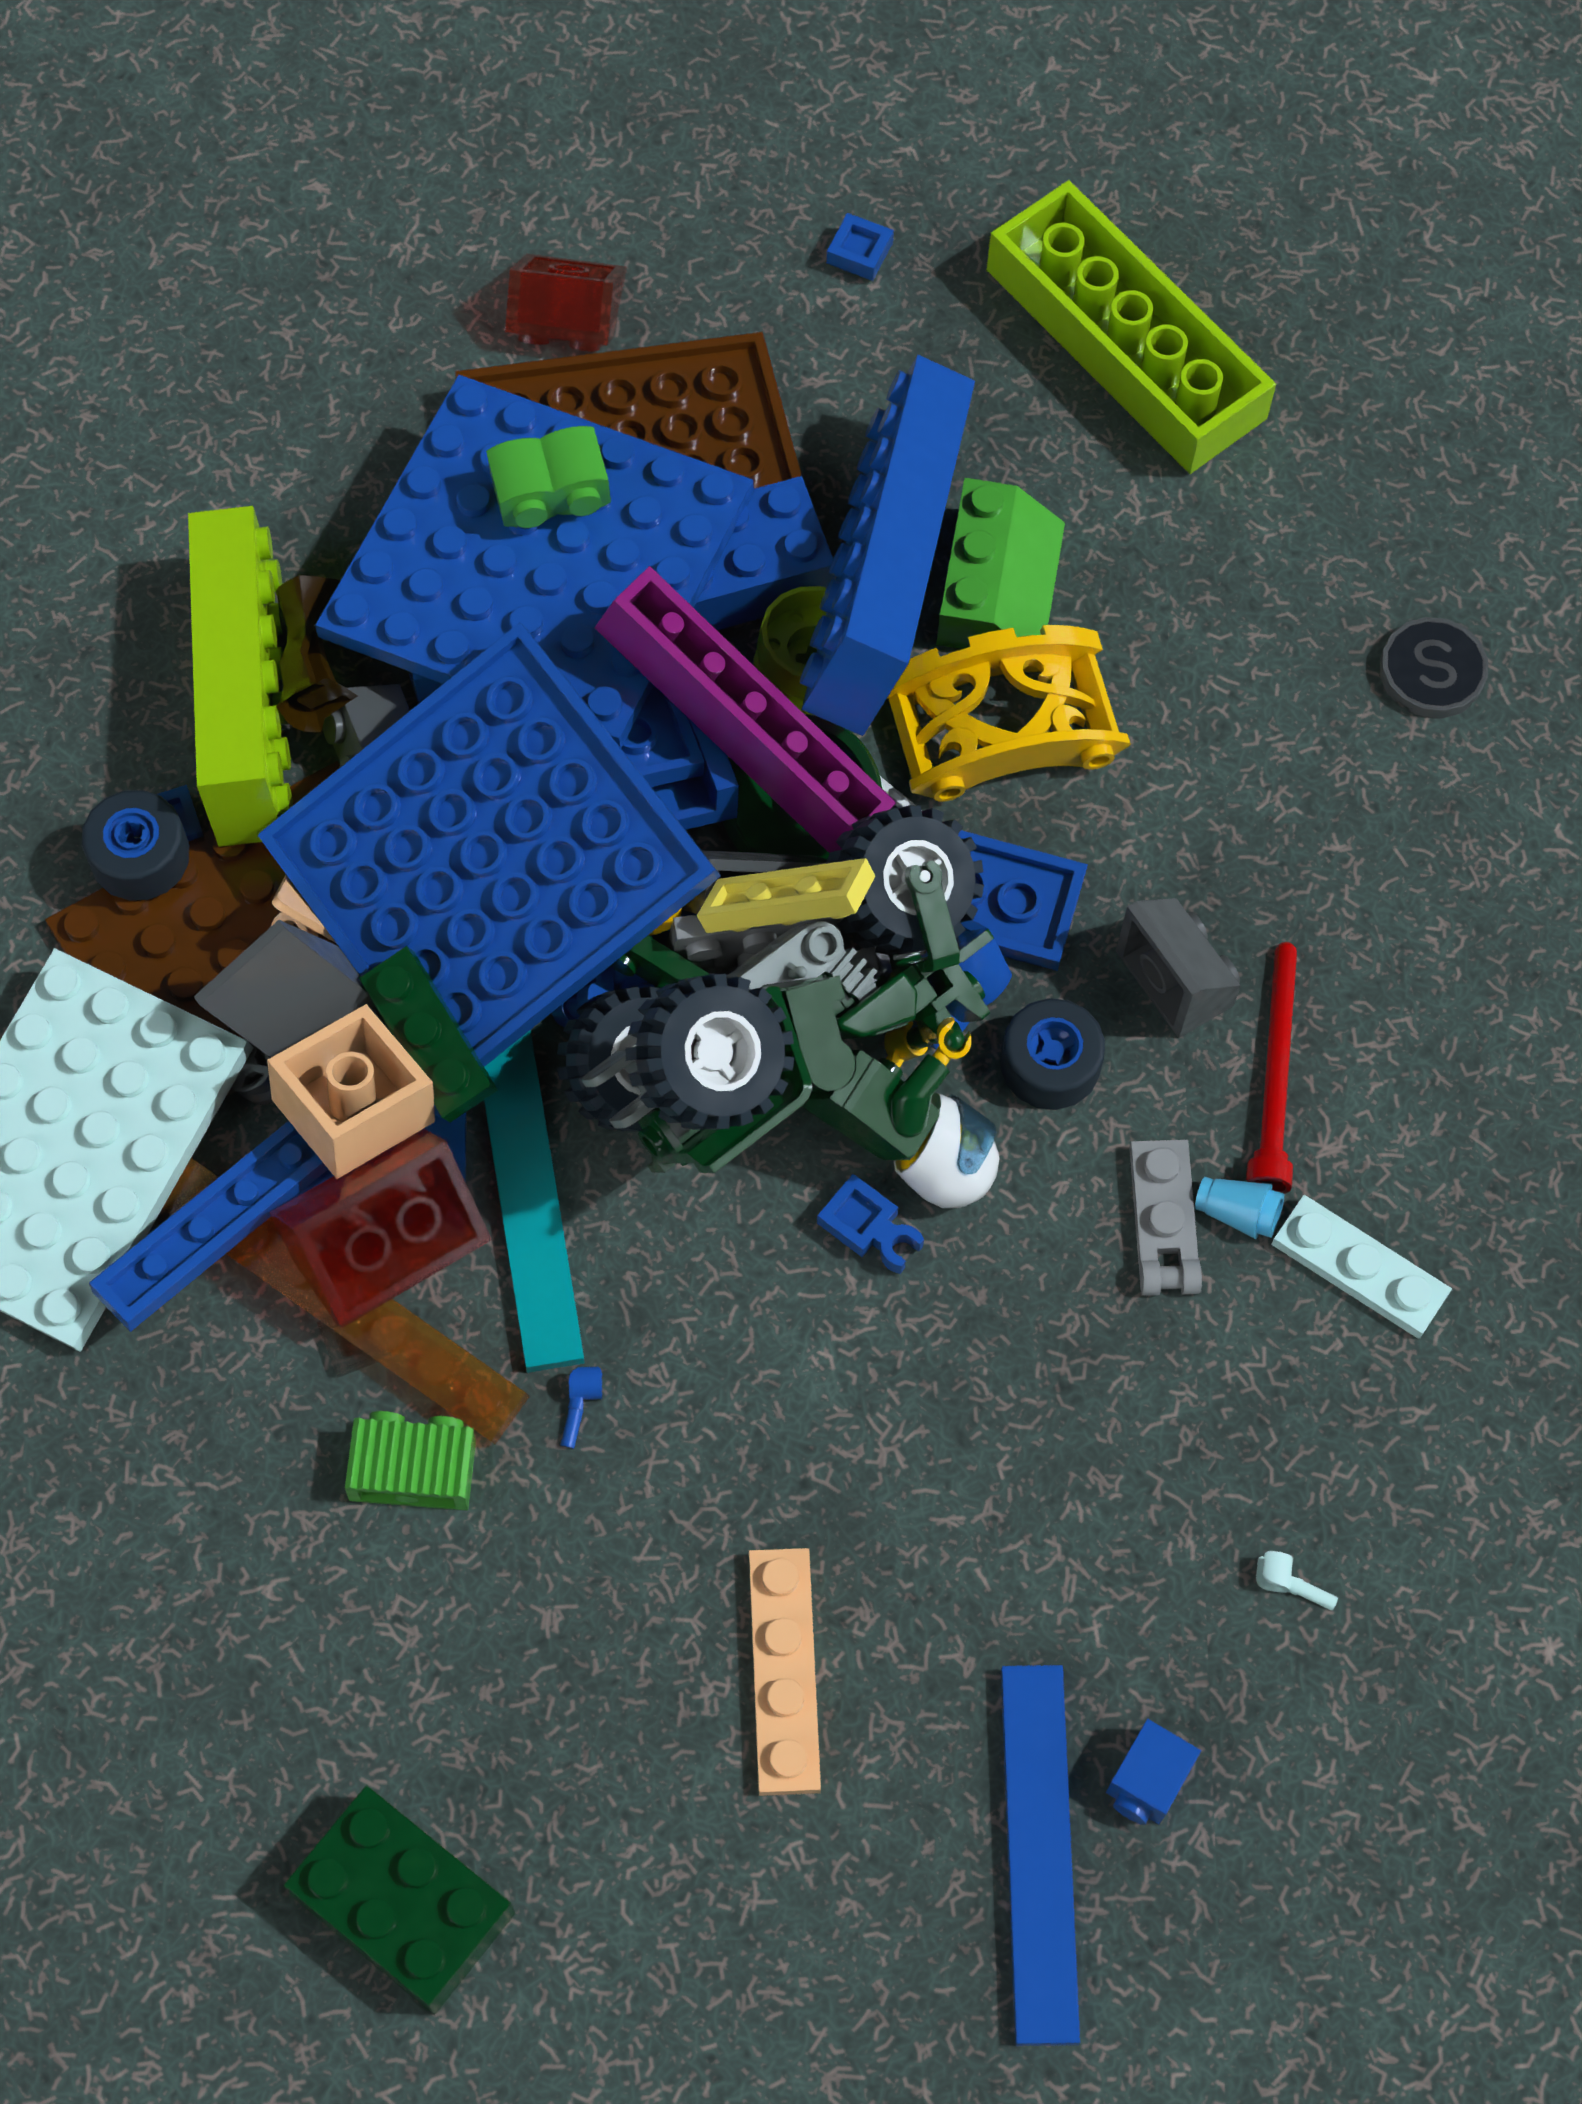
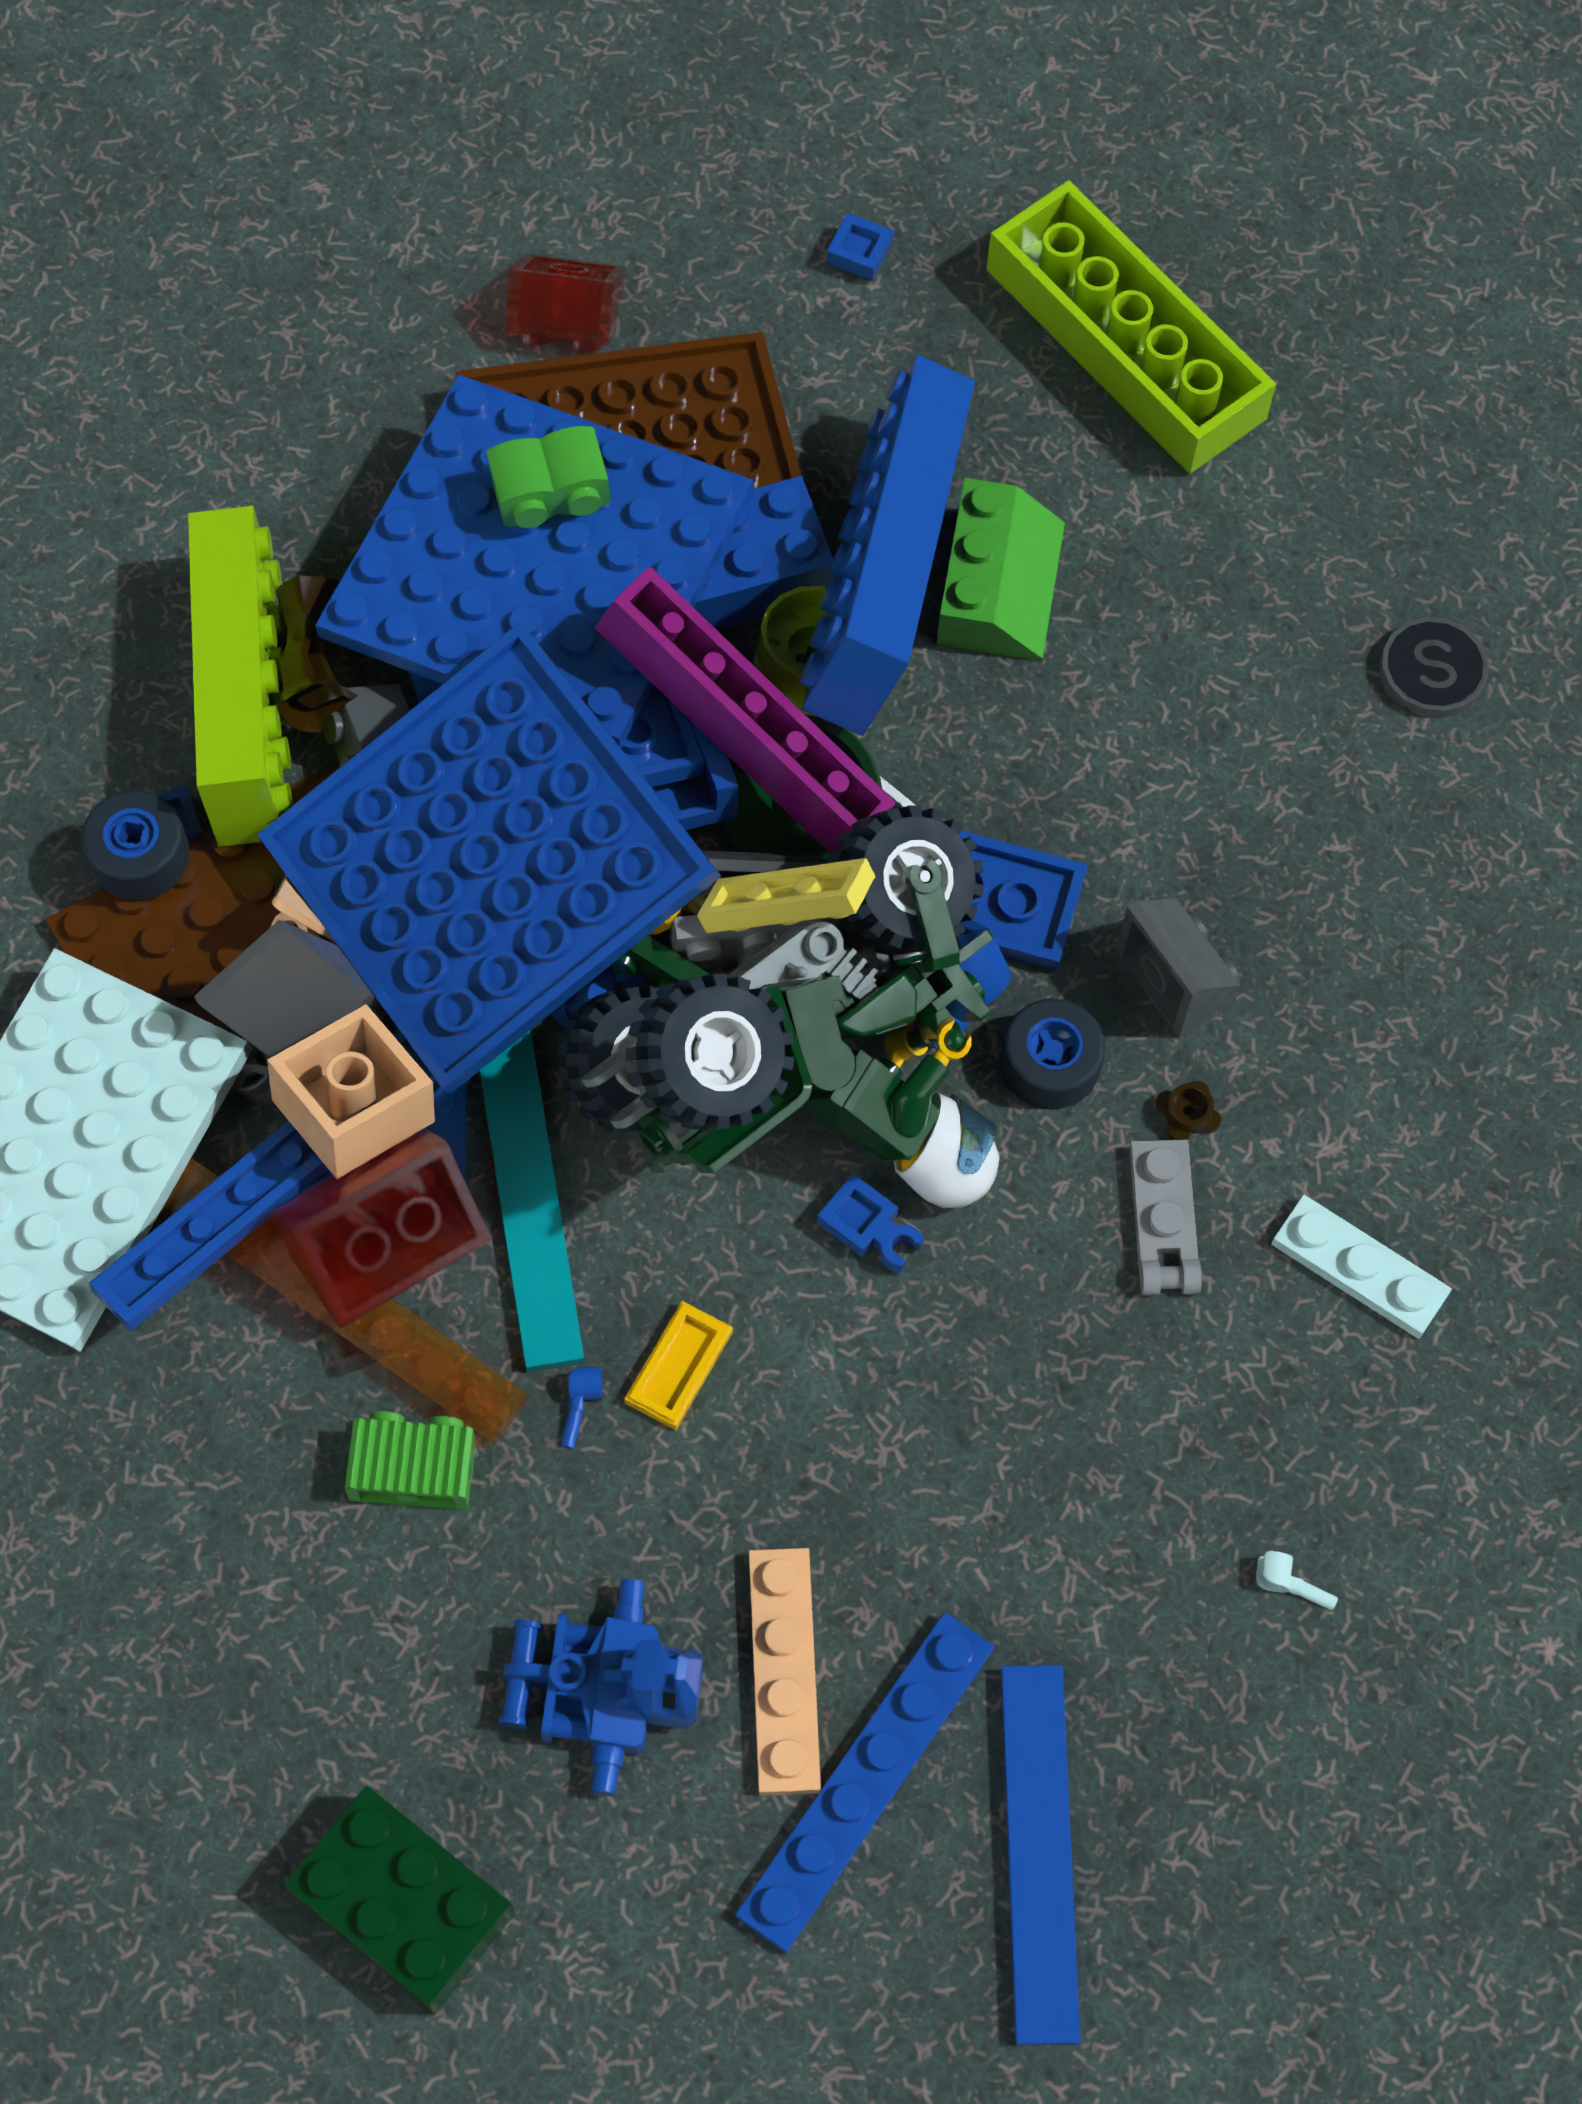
(428, 1032): dark green plate -> none
(603, 1684): none -> blue piece
(678, 1365): none -> yellow tile
(864, 1783): none -> blue plate
(1059, 655): yellow fence -> none
(1152, 1774): blue brick -> none
(1192, 1095): none -> dark brown plate
(1241, 1204): medium azure cone -> none
(1270, 1161): red piece -> none

